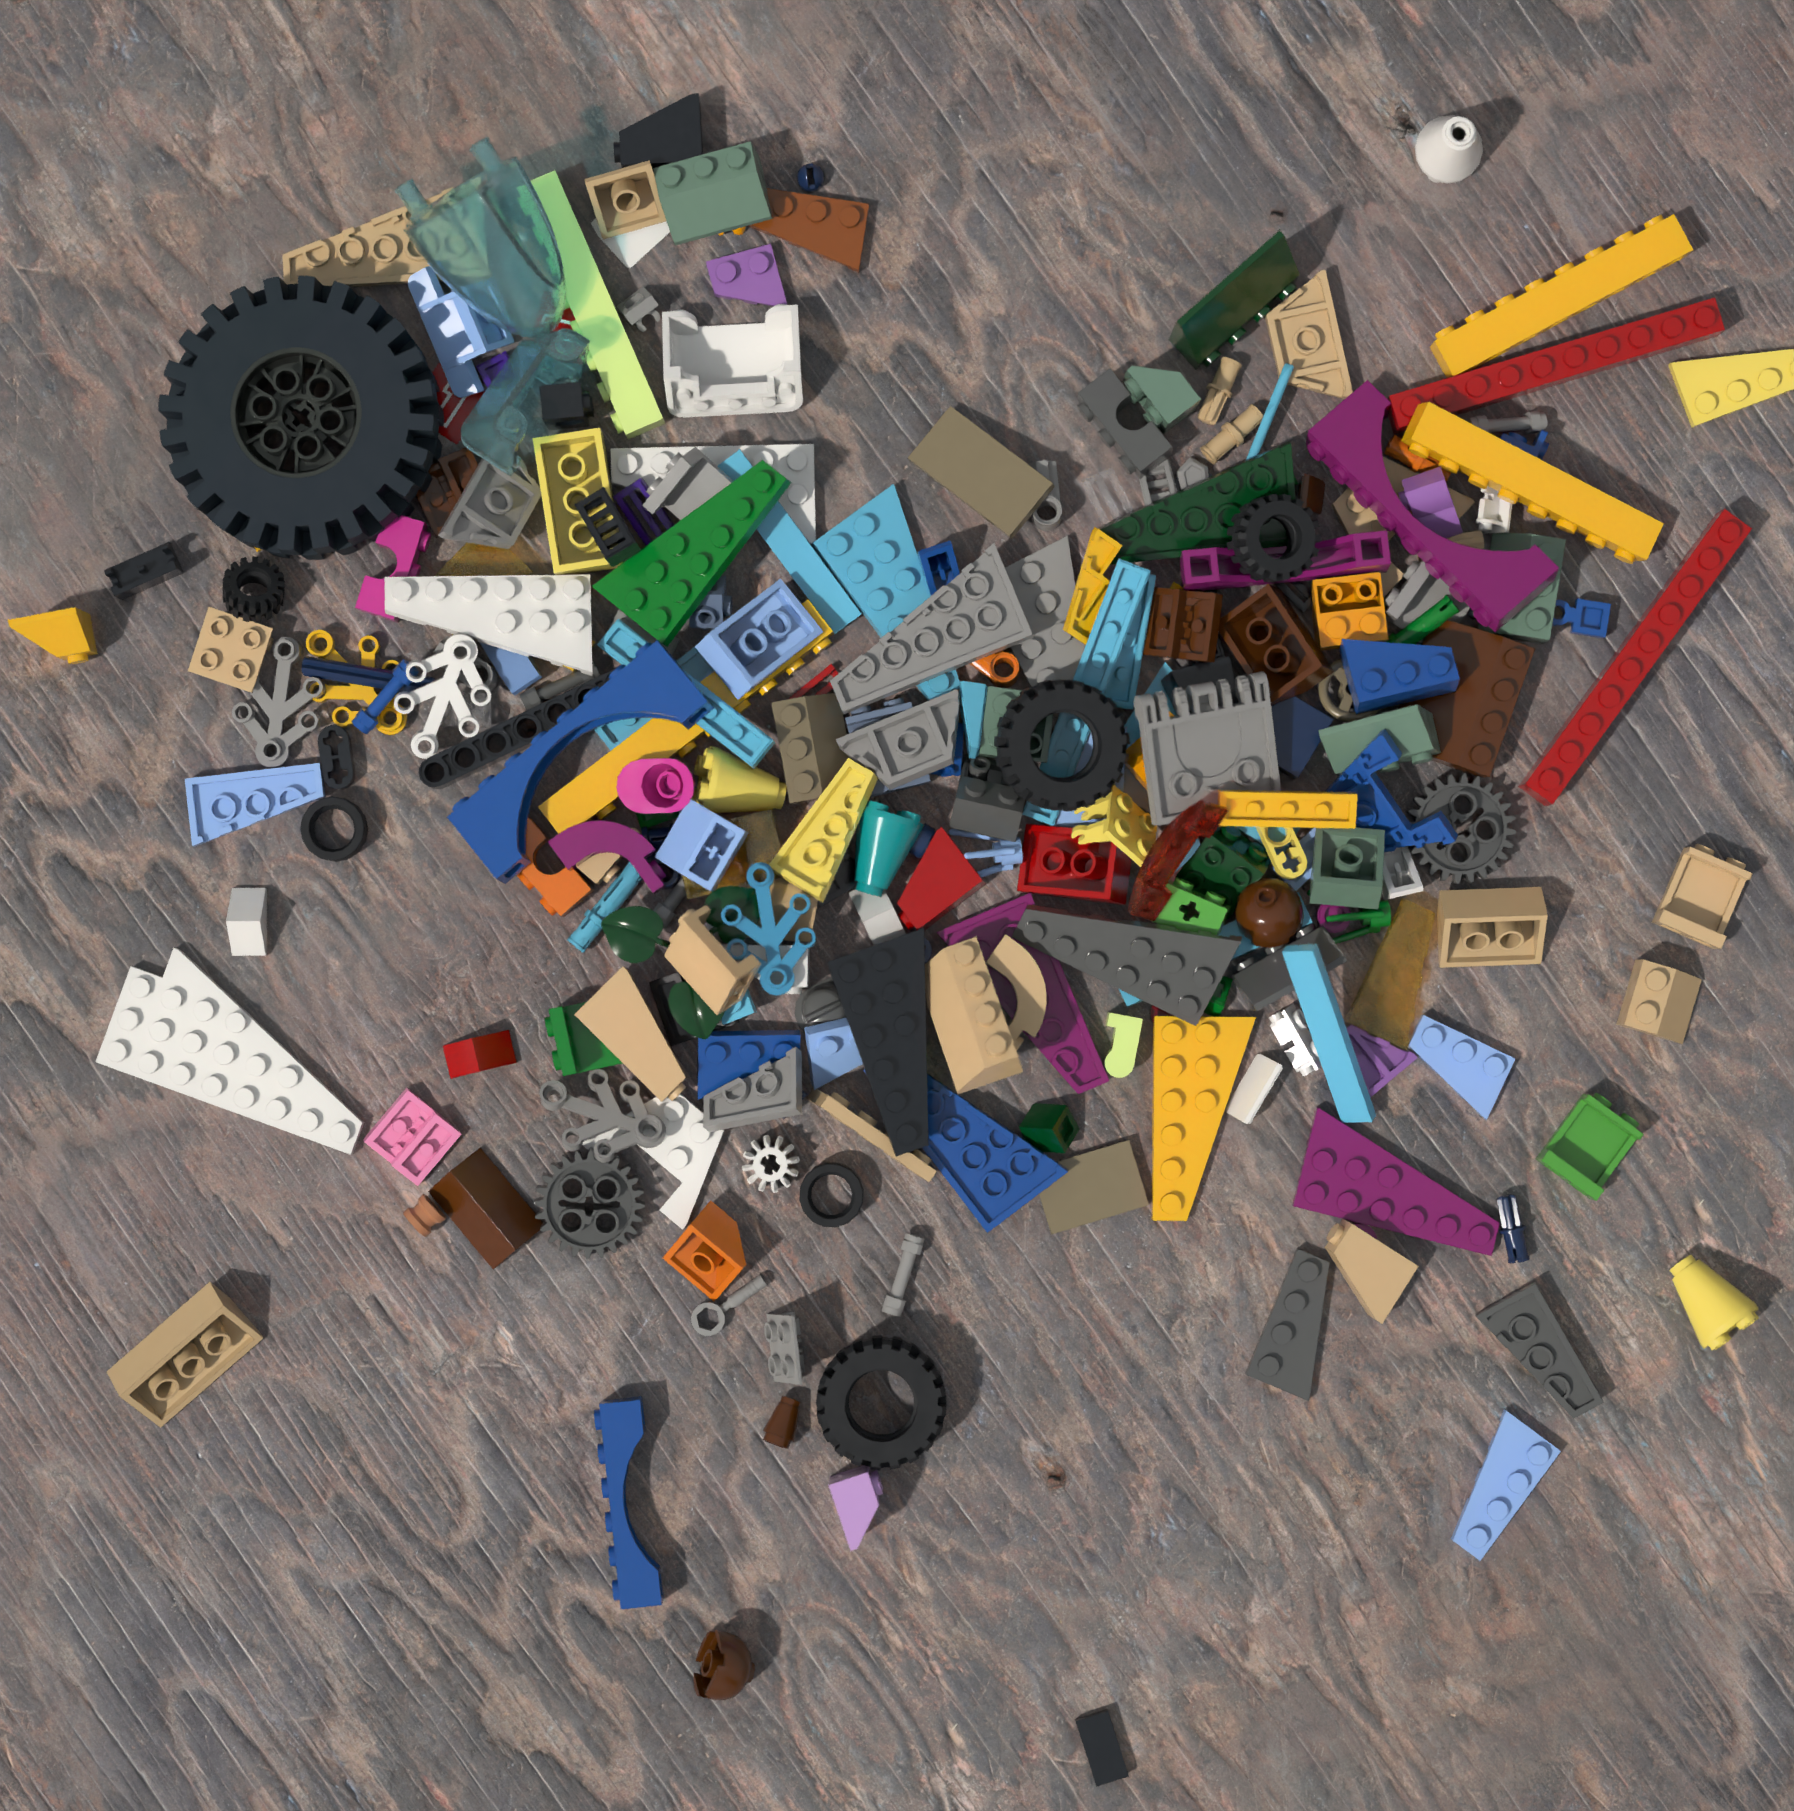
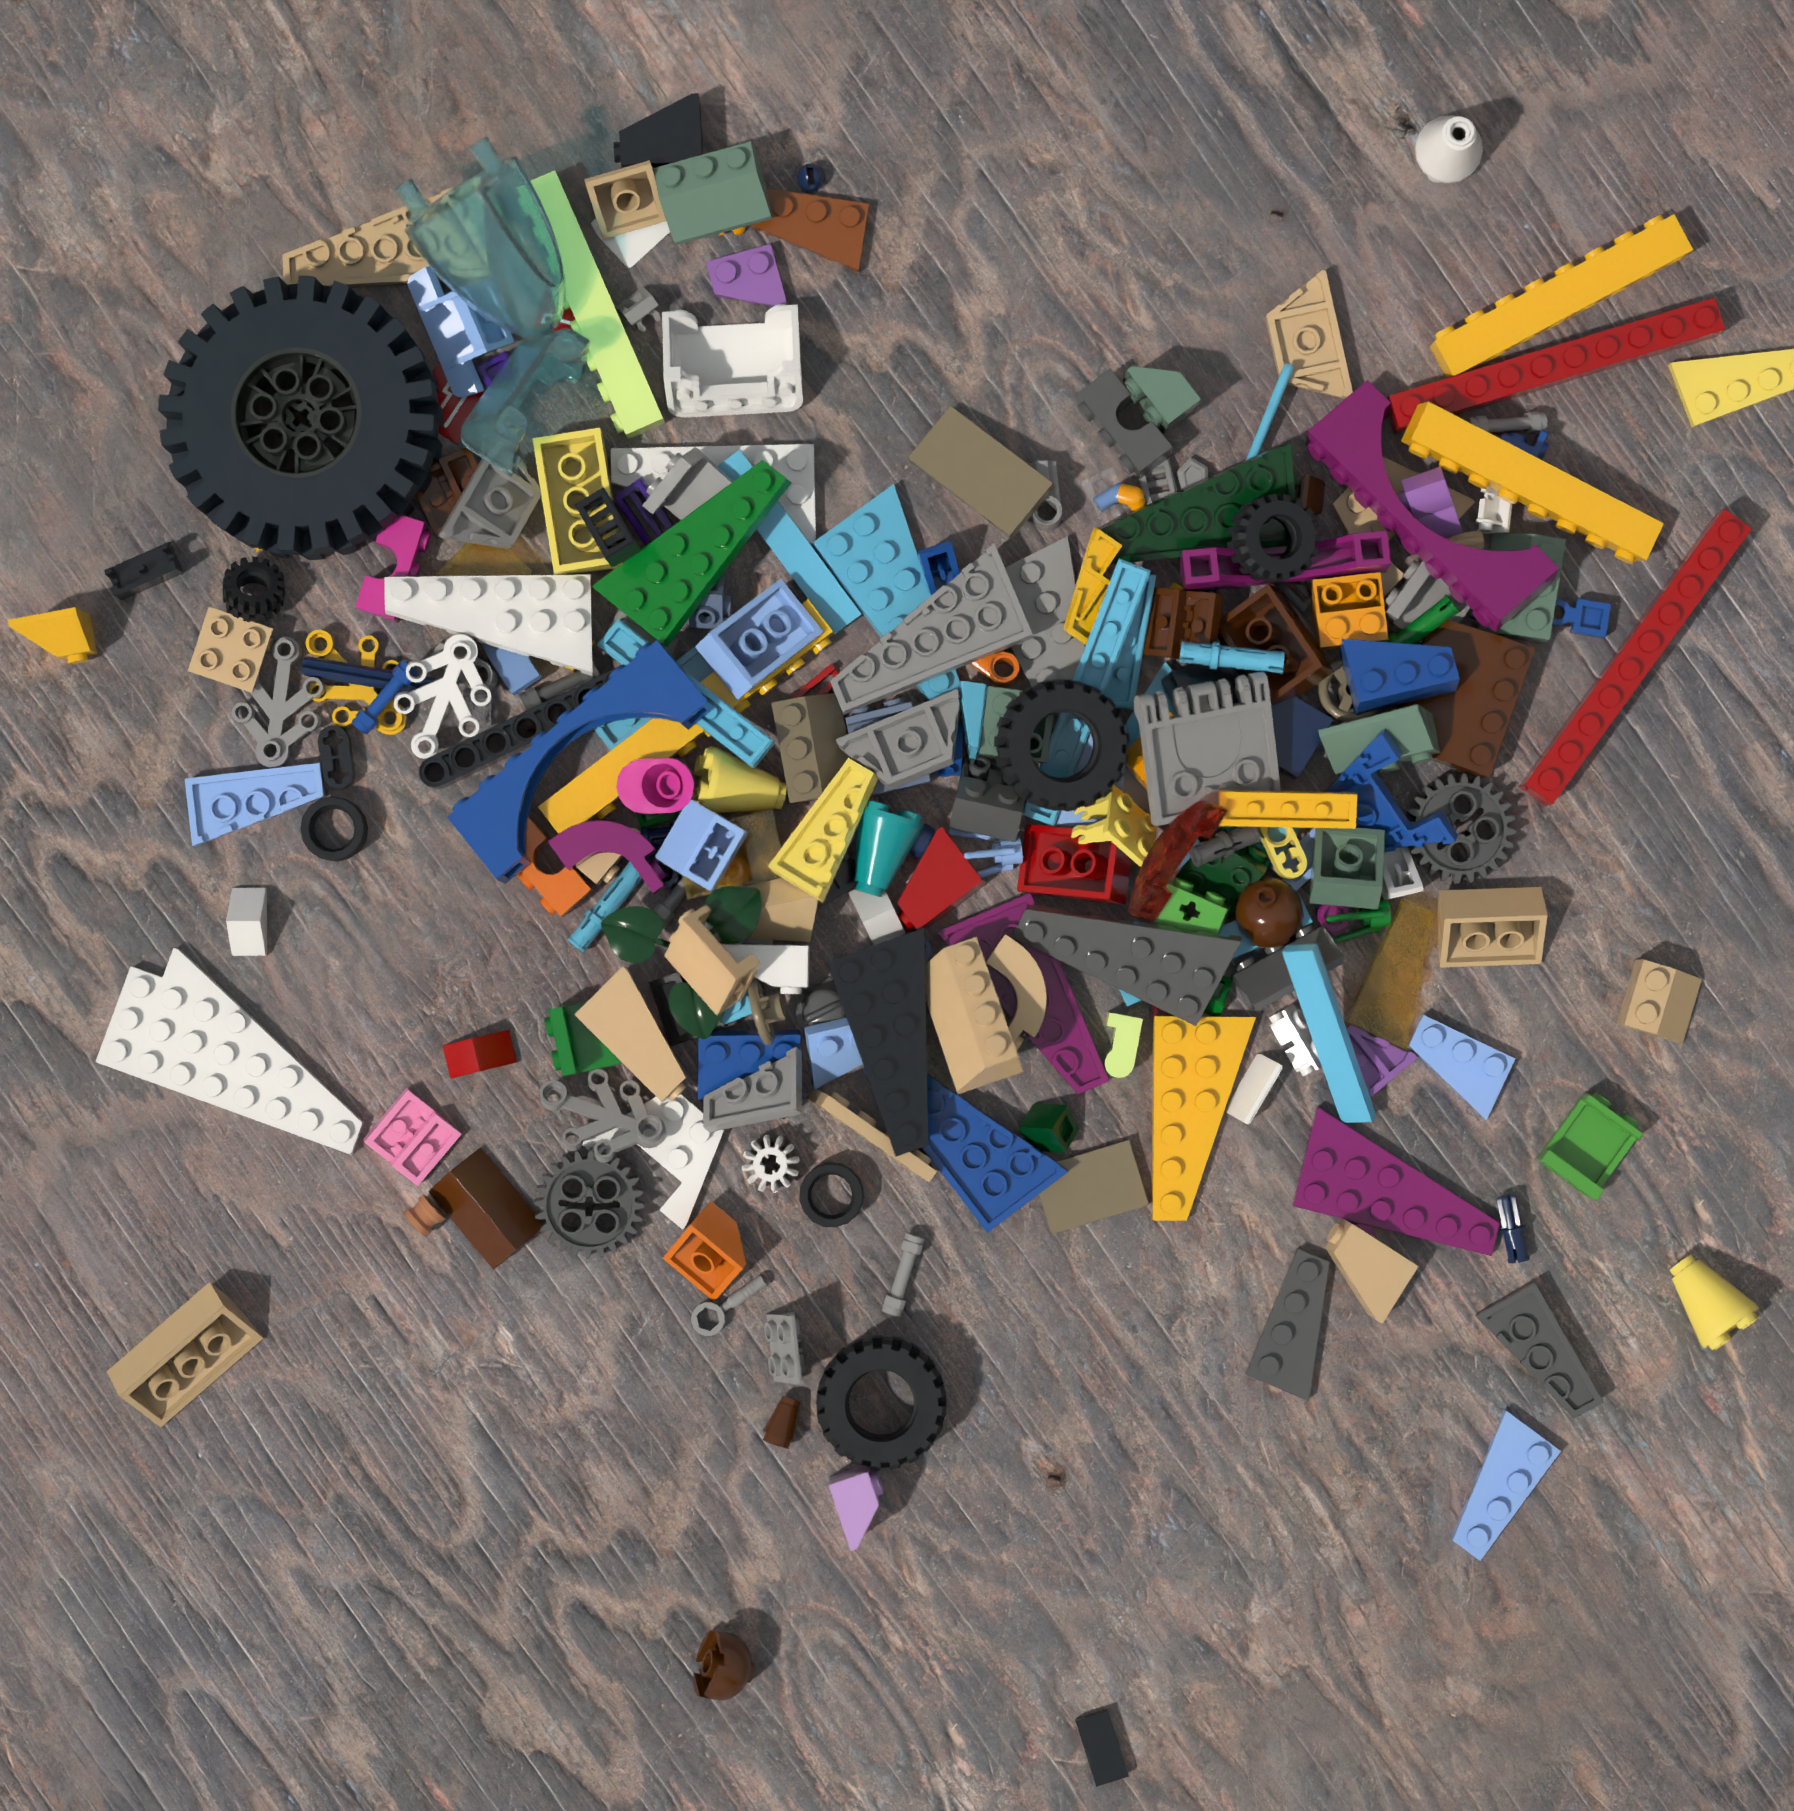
(566, 406): black brick -> none
(637, 1572): blue arch -> none
(765, 1011): none -> dark tan piece
(770, 935): dark azure plant -> none
(1121, 493): none -> arm
(1219, 390): tan axle -> none
(1224, 656): none -> medium azure pin
(1224, 845): none -> dark grey pin
(1232, 434): tan pin -> none
(1236, 302): dark green slope -> none
(1399, 451): orange pin -> none
(1701, 896): tan panel -> none

